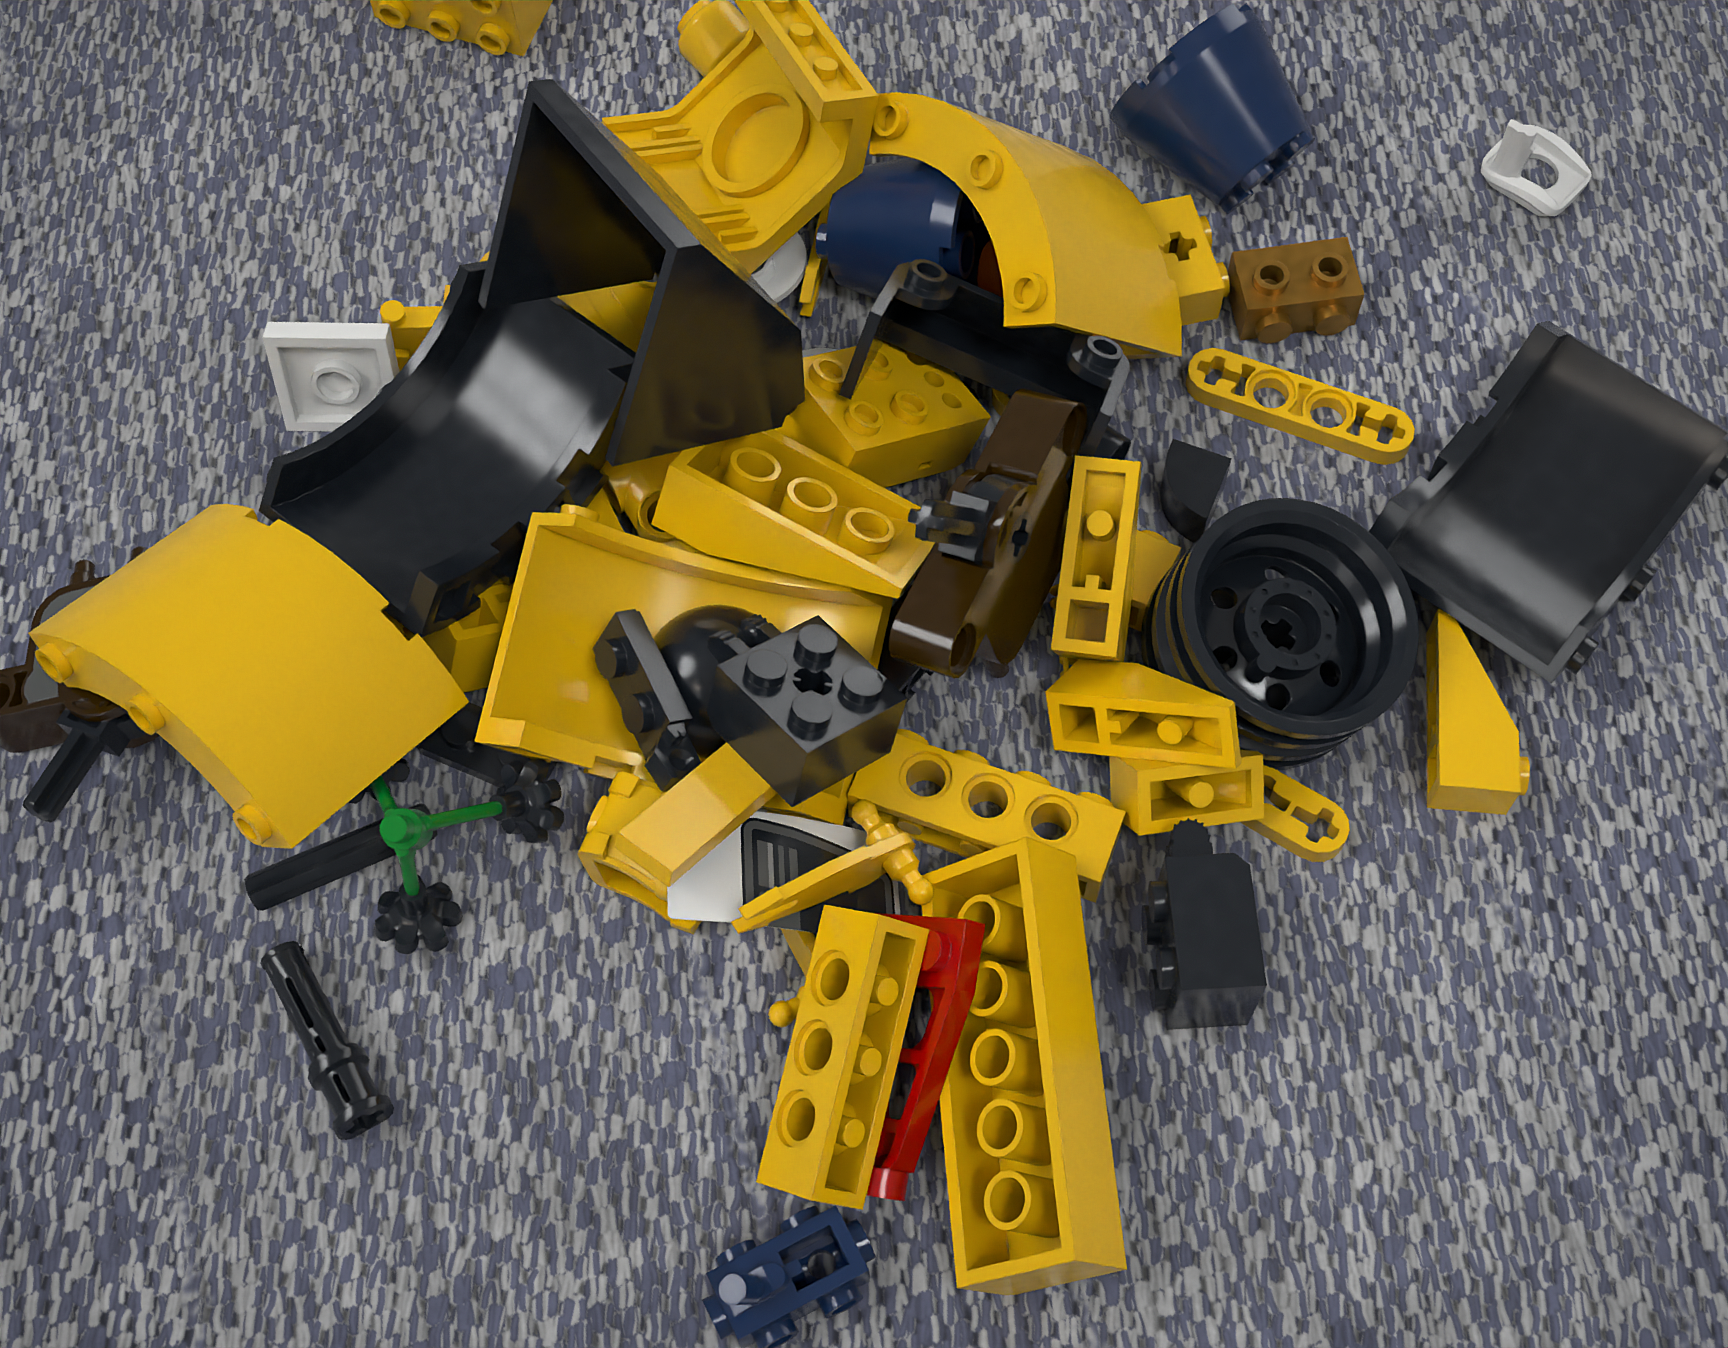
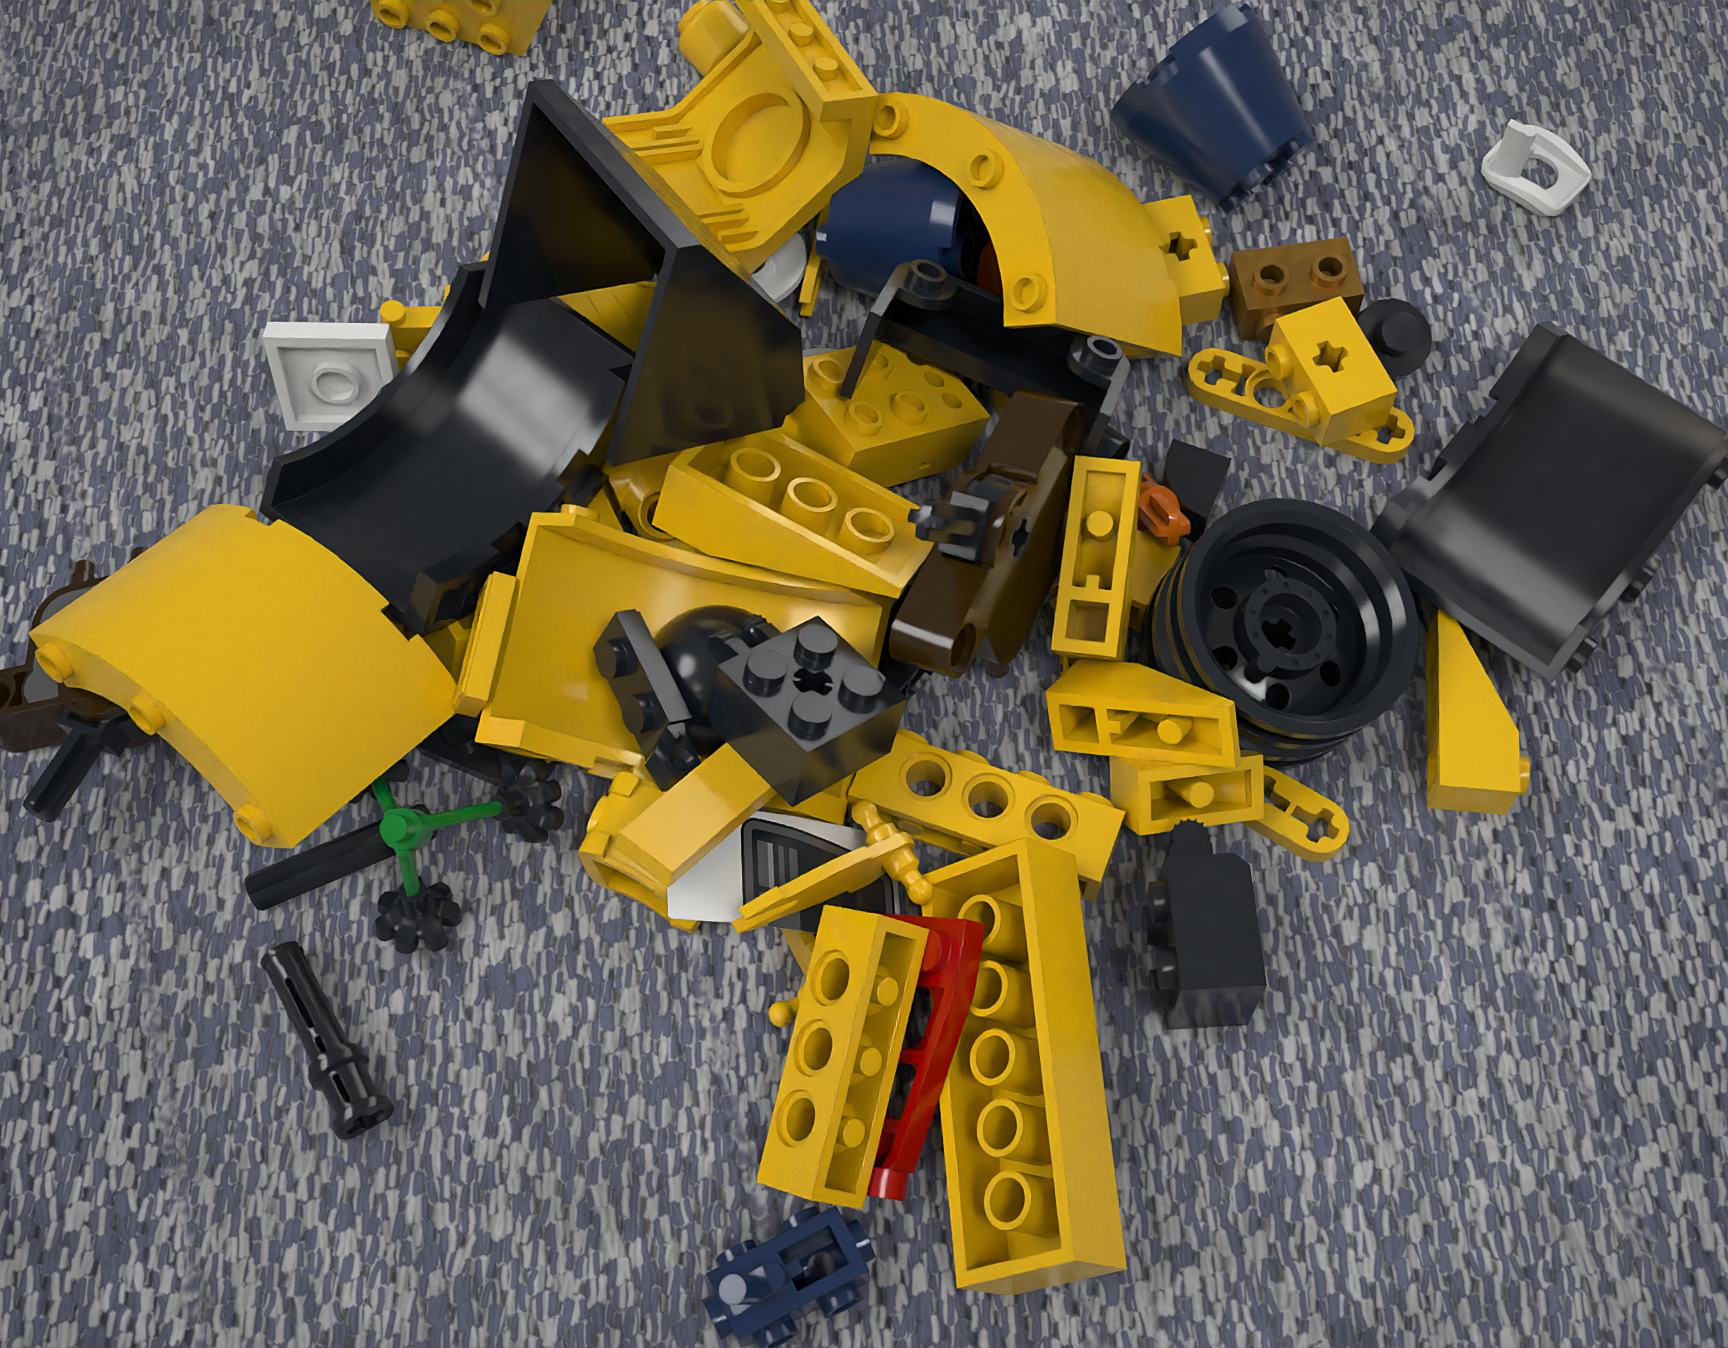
(483, 644): none -> yellow tile
(1161, 512): none -> orange axle
(1330, 372): none -> yellow brick
(1396, 335): none -> black piece

